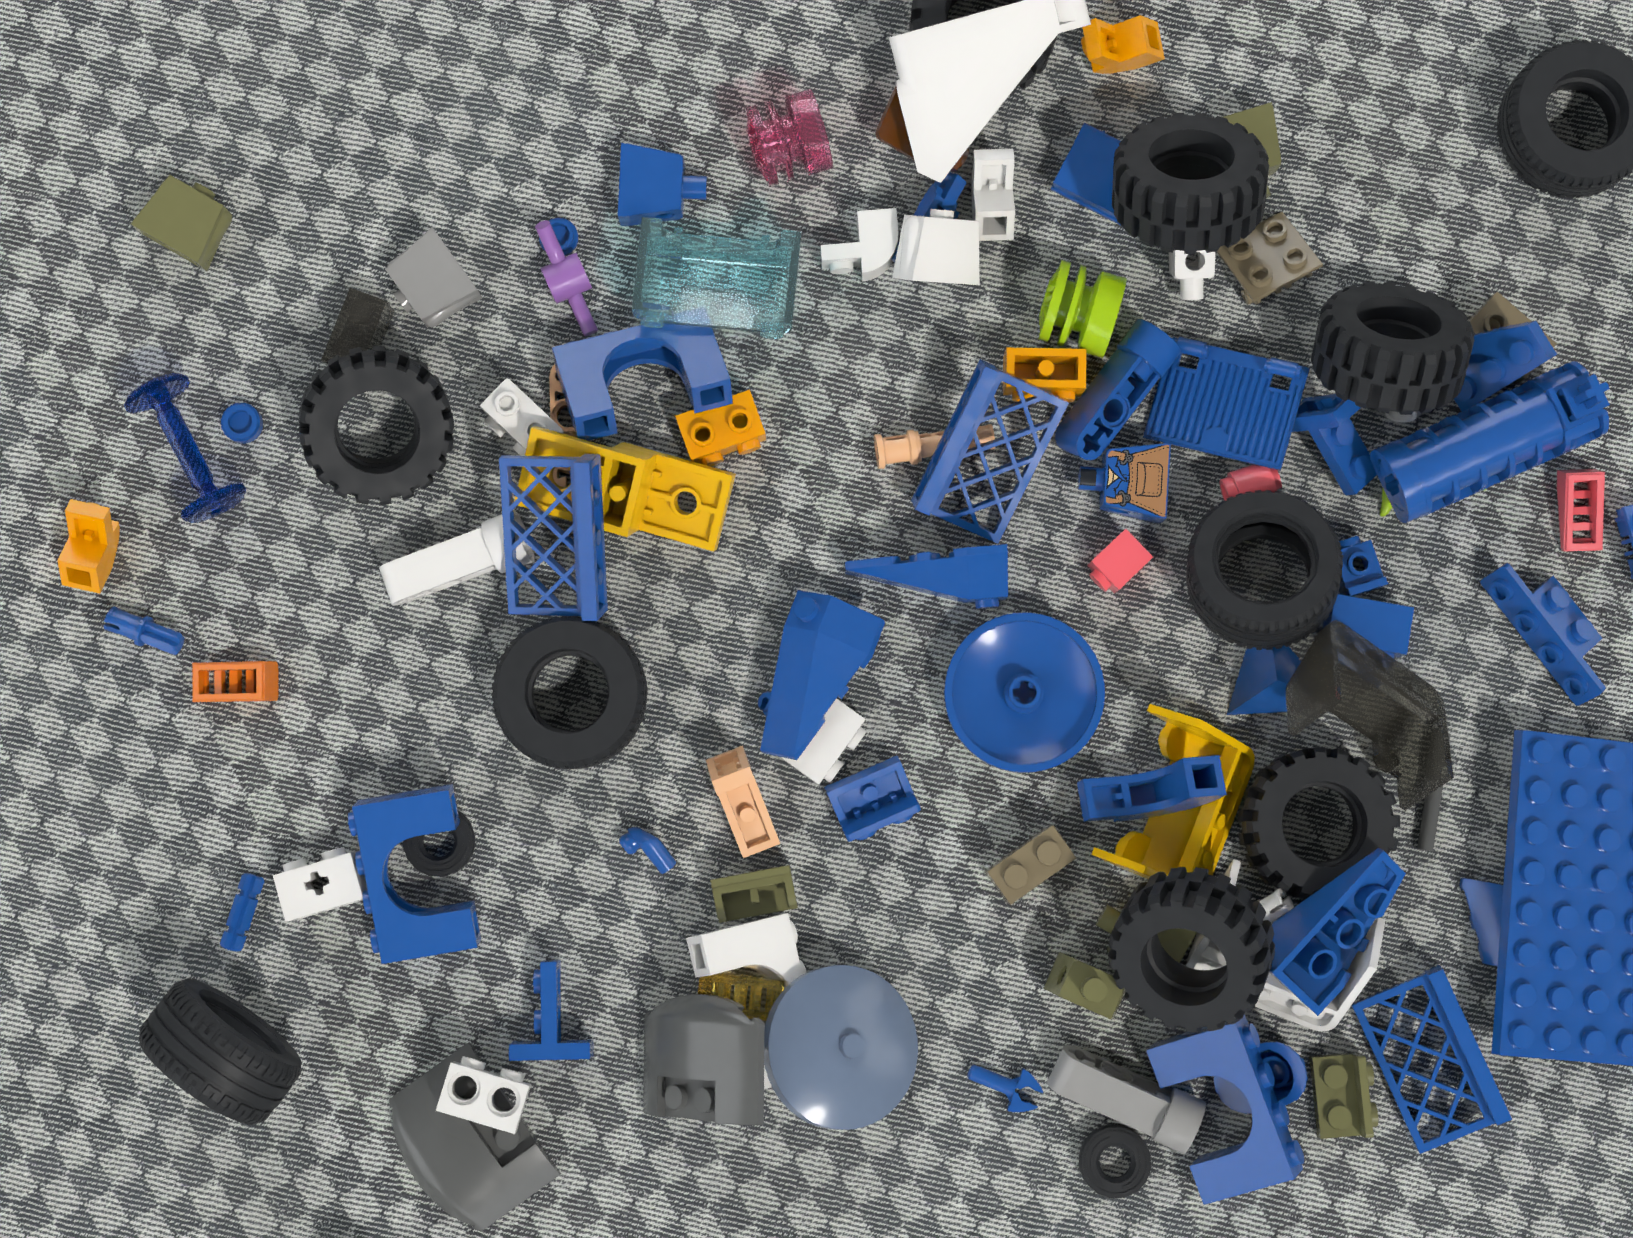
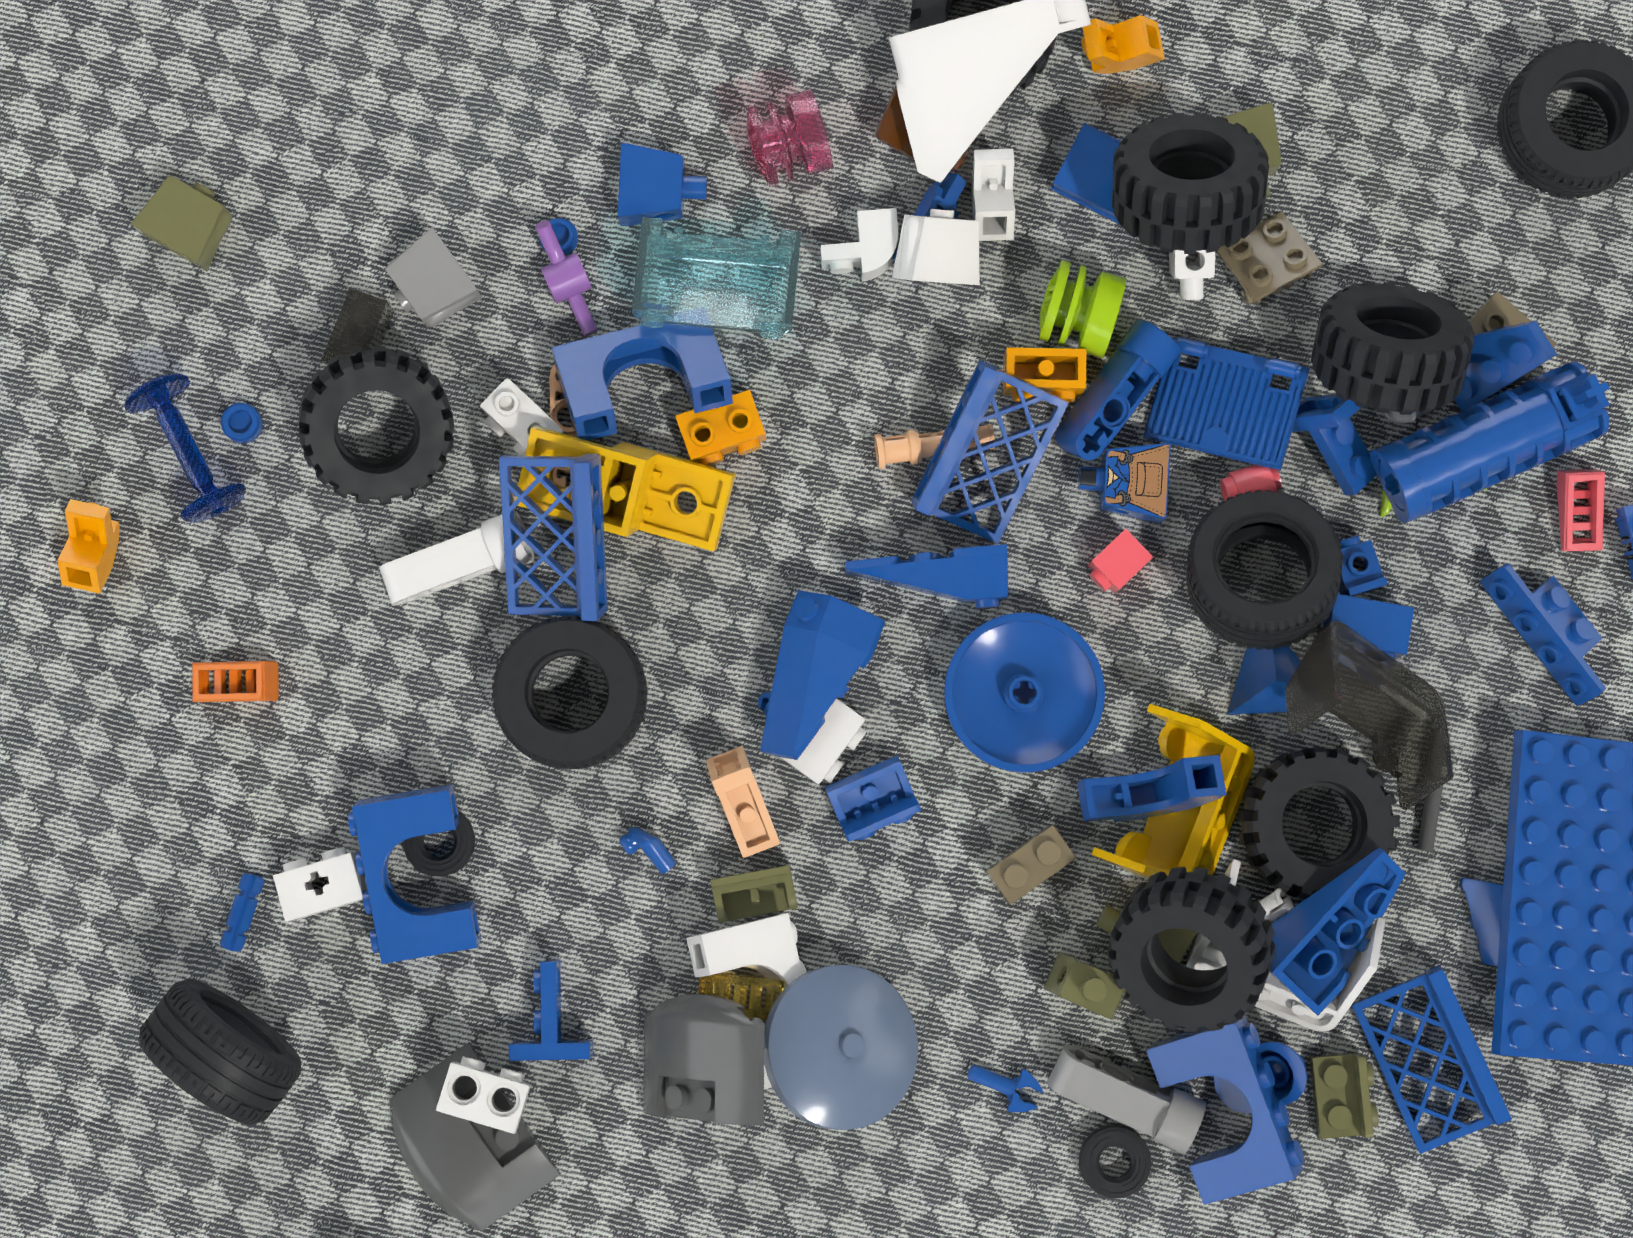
(143, 631): blue axle -> none

